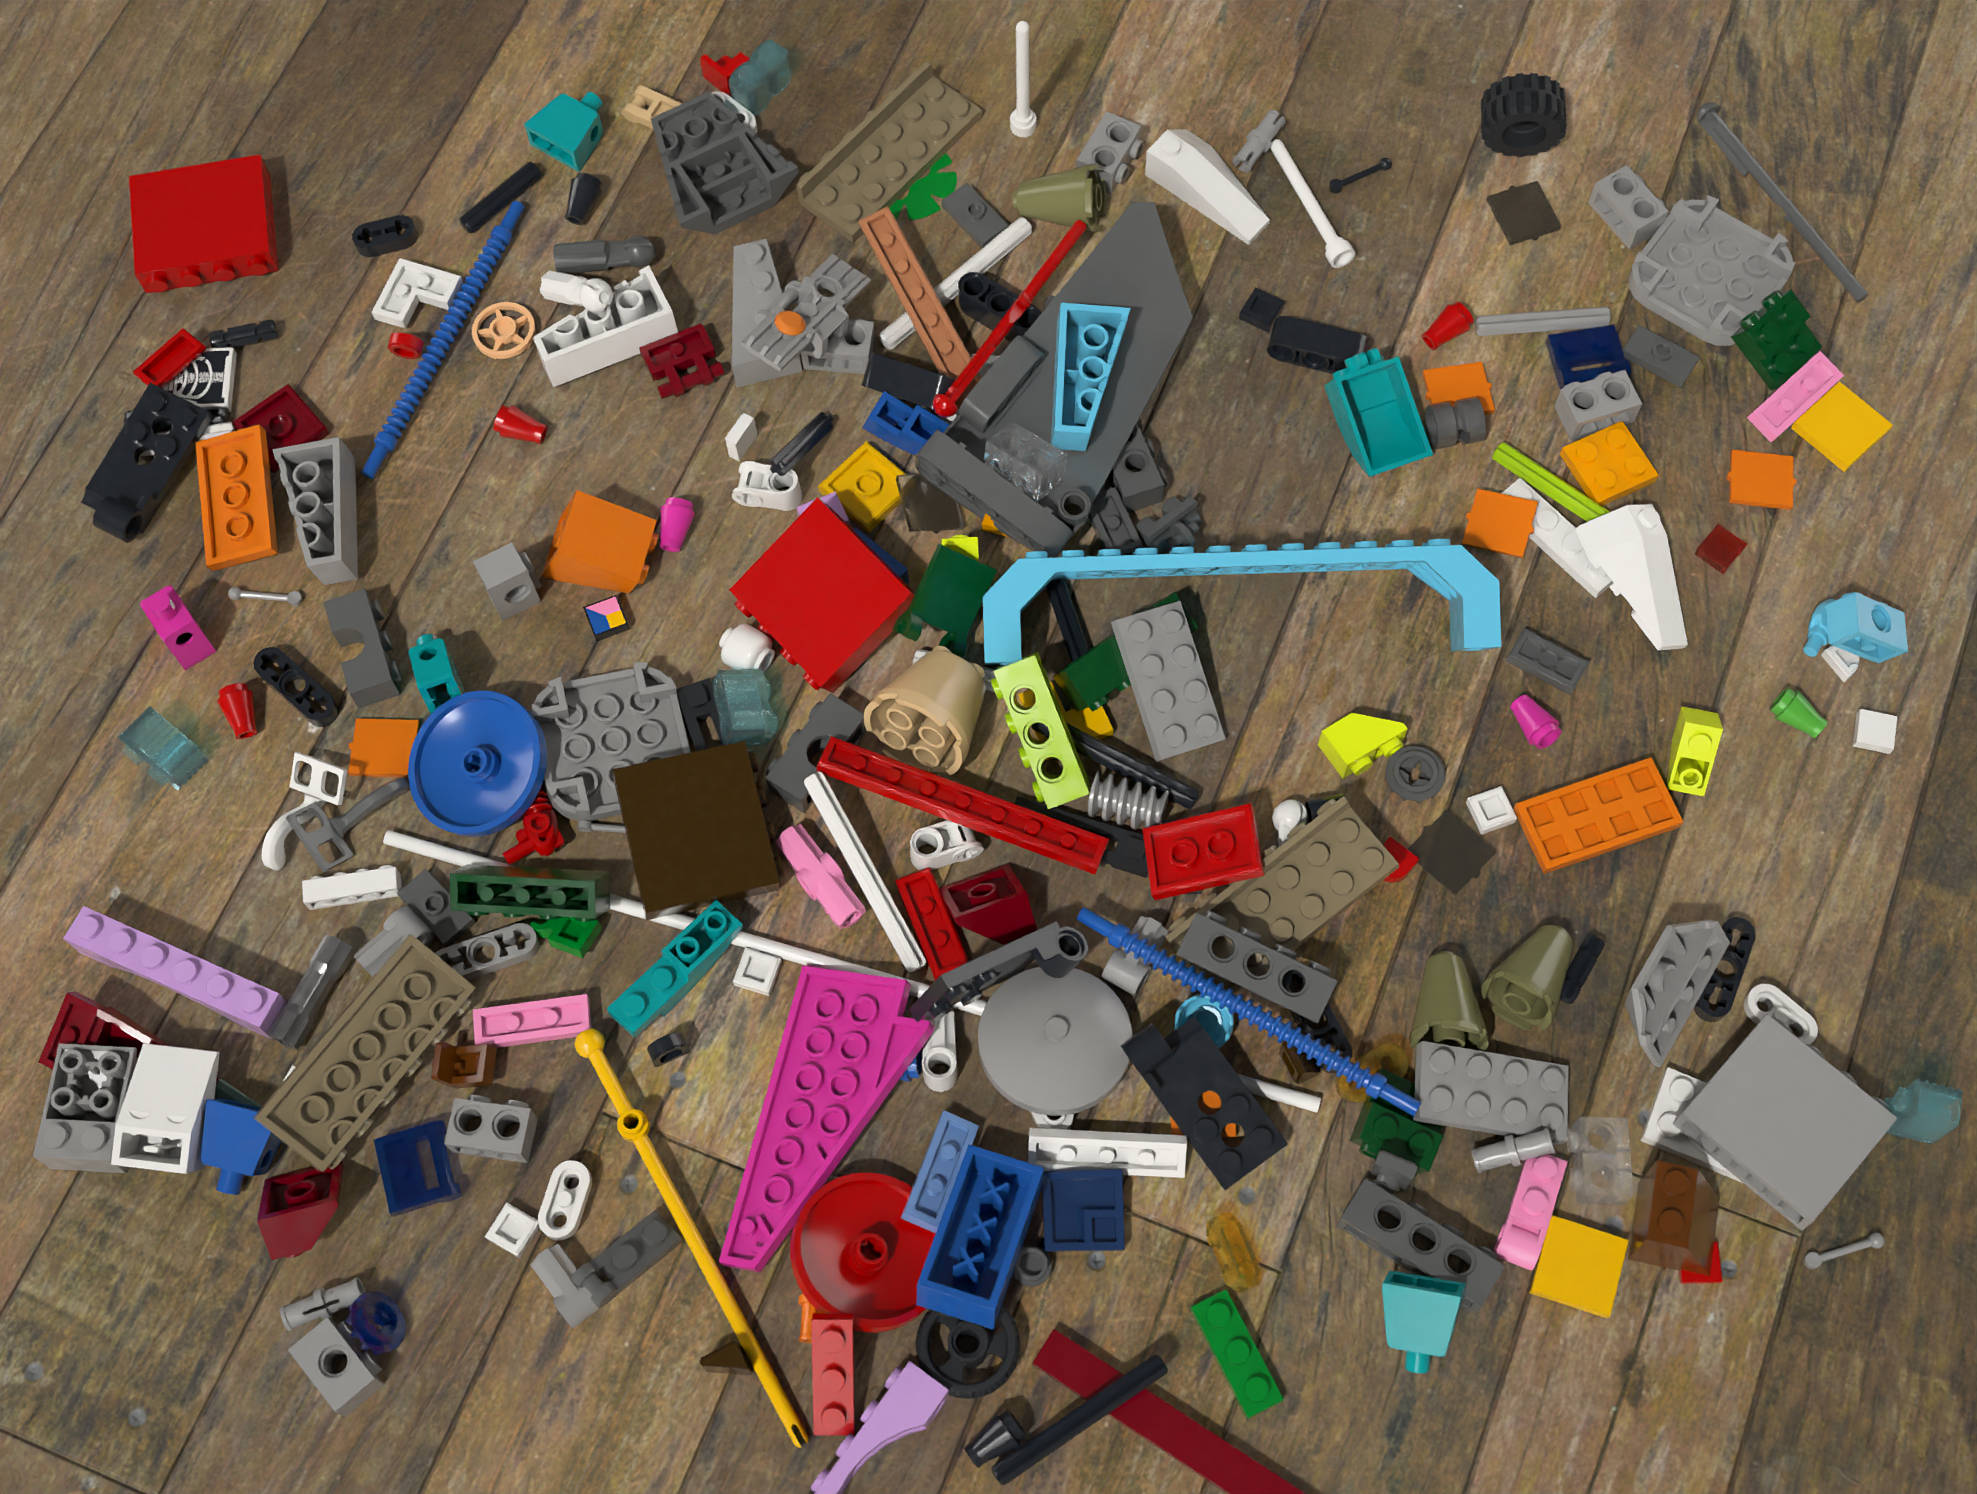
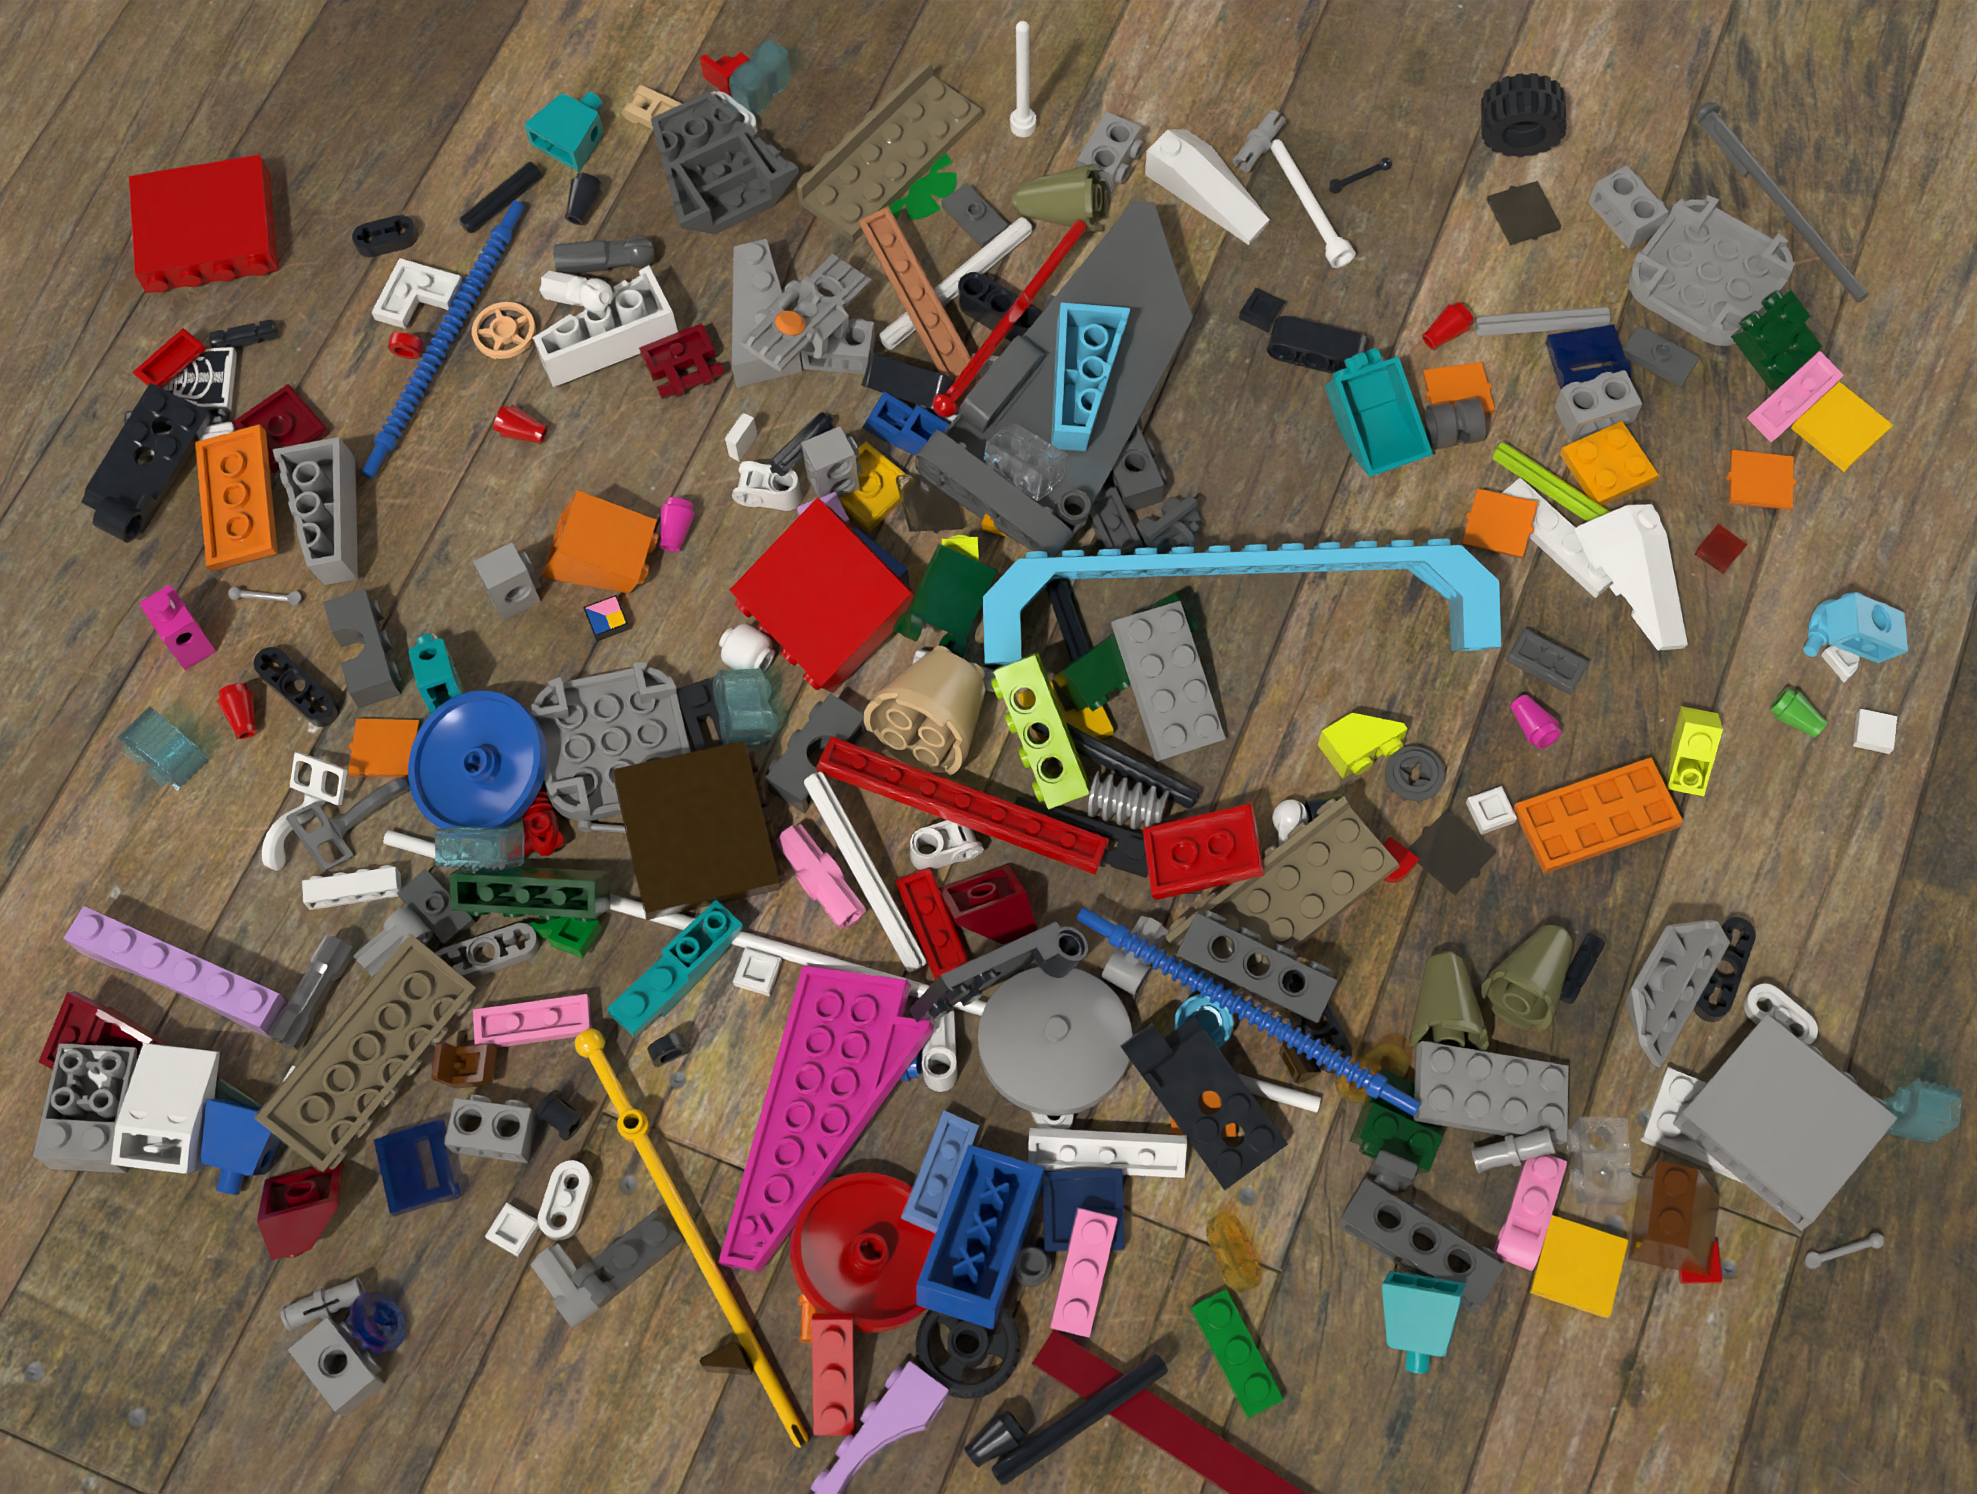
(479, 848): none -> clear light blue brick
(560, 1115): none -> black bush
(832, 463): none -> light grey brick
(1083, 1272): none -> bright pink plate

